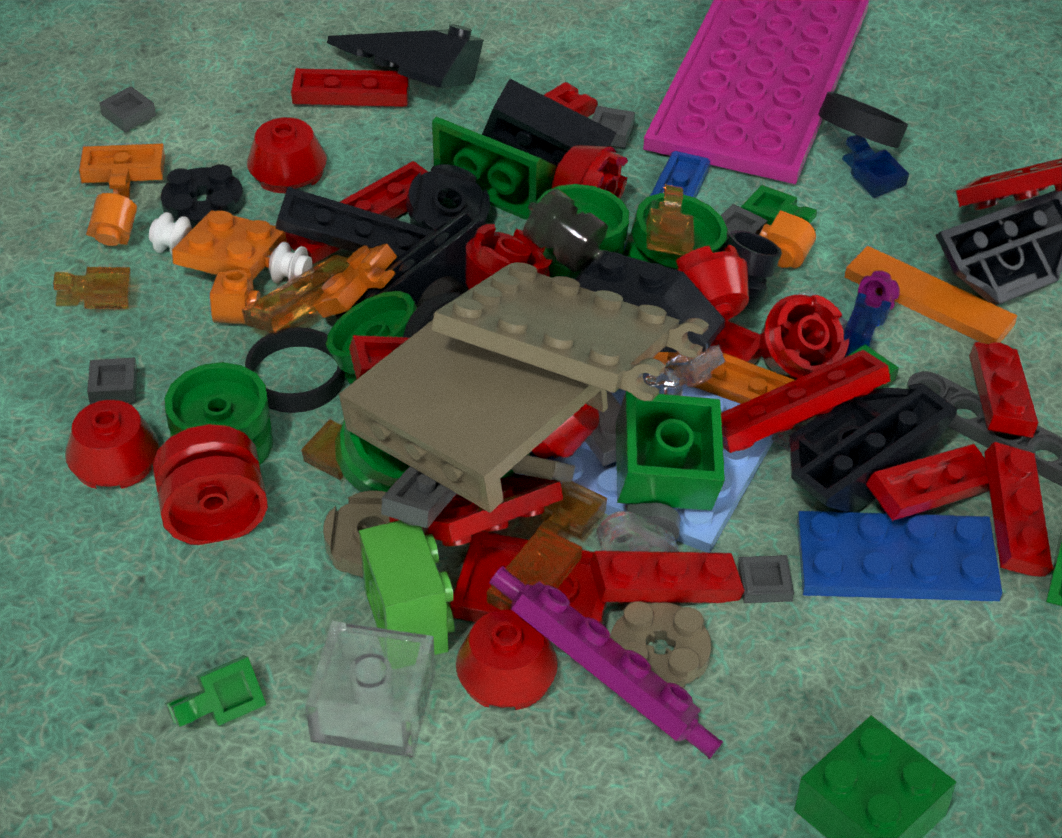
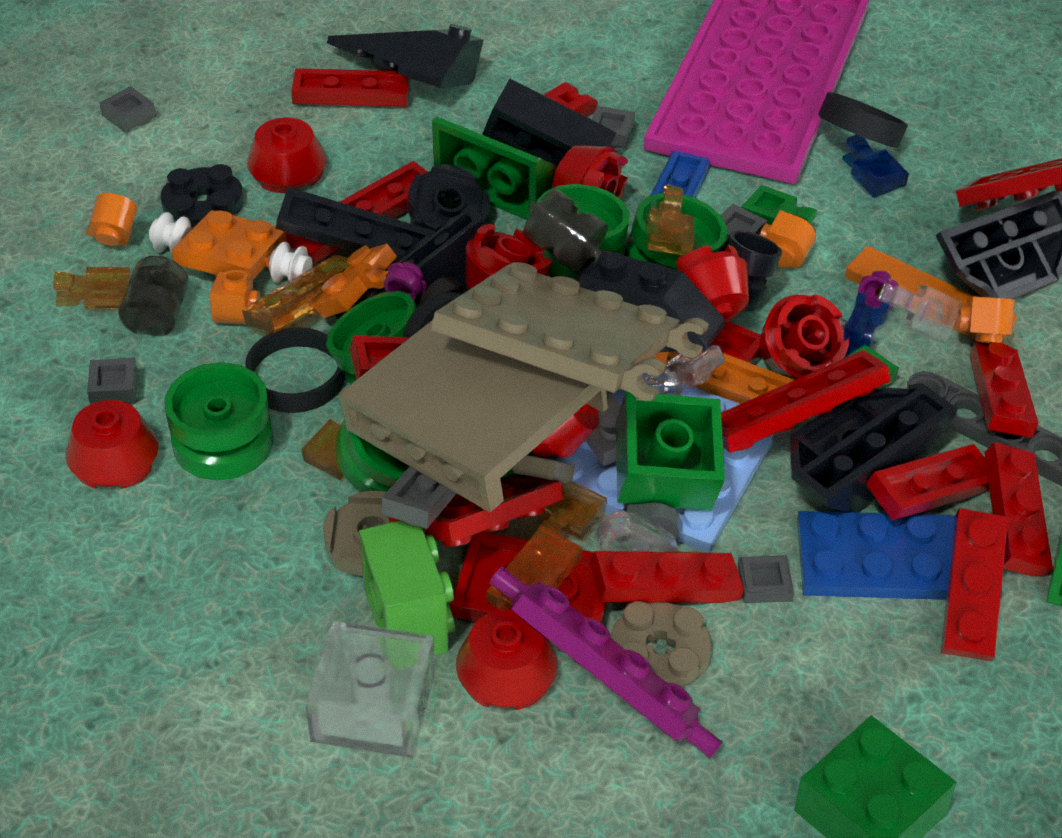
(121, 165): orange plate -> none
(153, 296): none -> clear smoke wheel
(209, 484): red wheel -> none
(225, 693): green plate -> none
(405, 278): none -> magenta plate
(928, 311): none -> clear plate
(974, 585): none -> red plate
(987, 317): none -> orange plate

